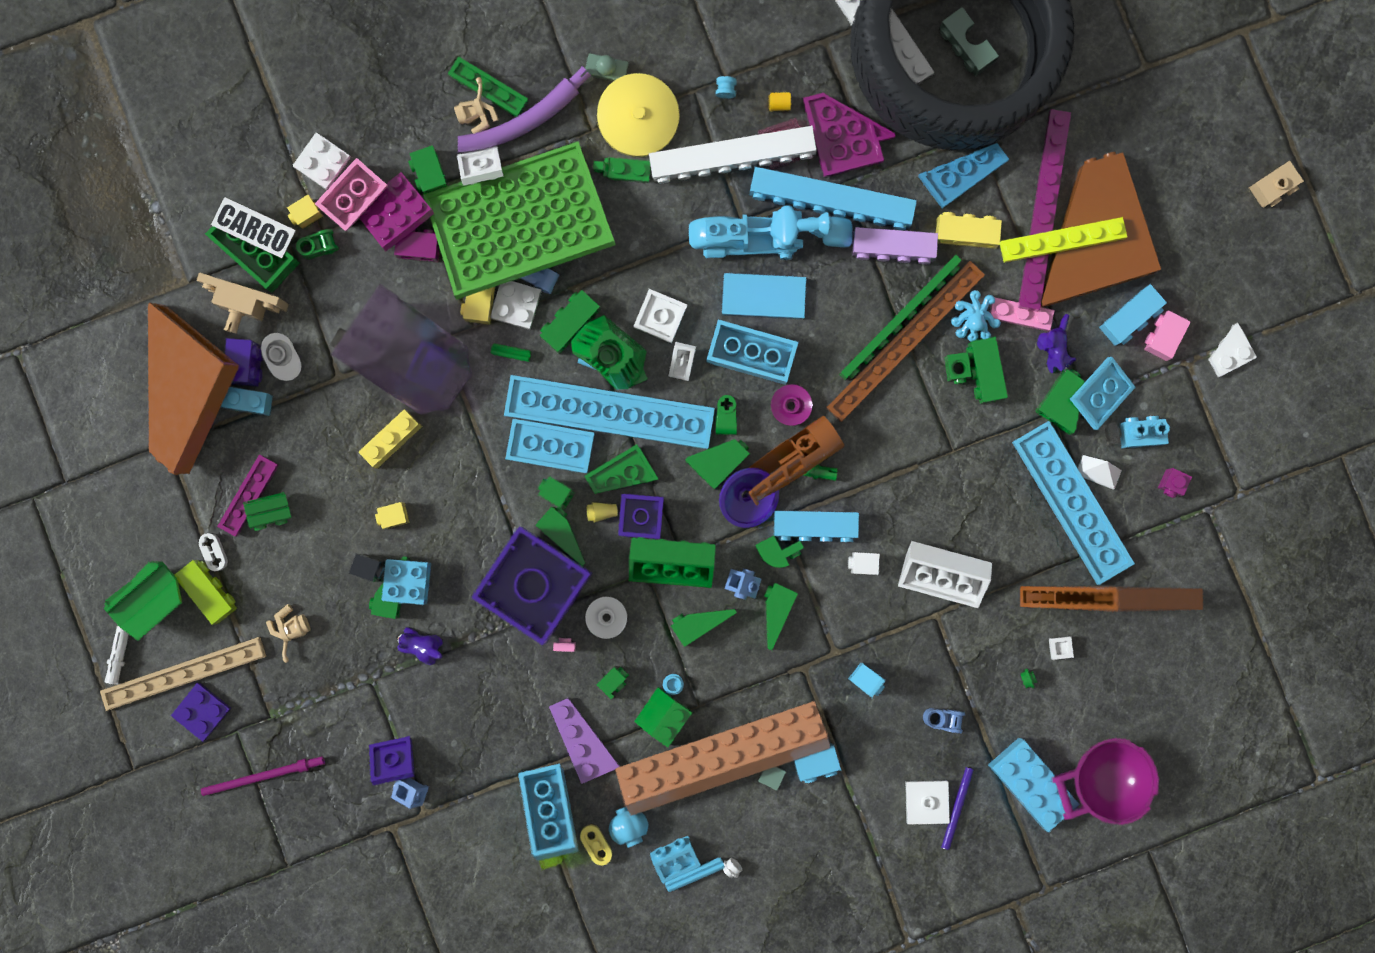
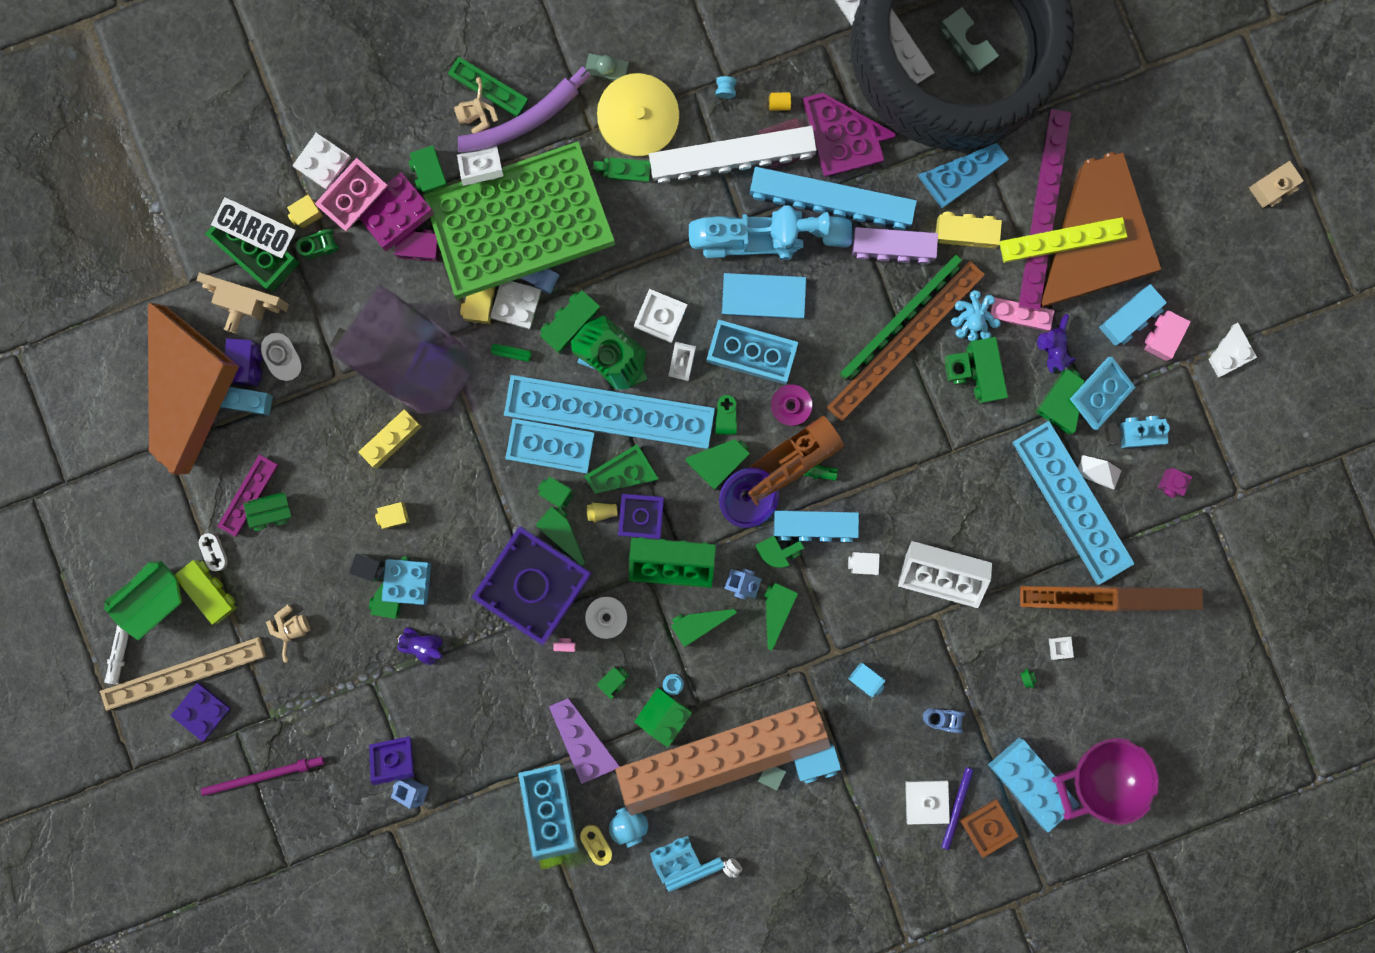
(989, 828): none -> dark orange plate

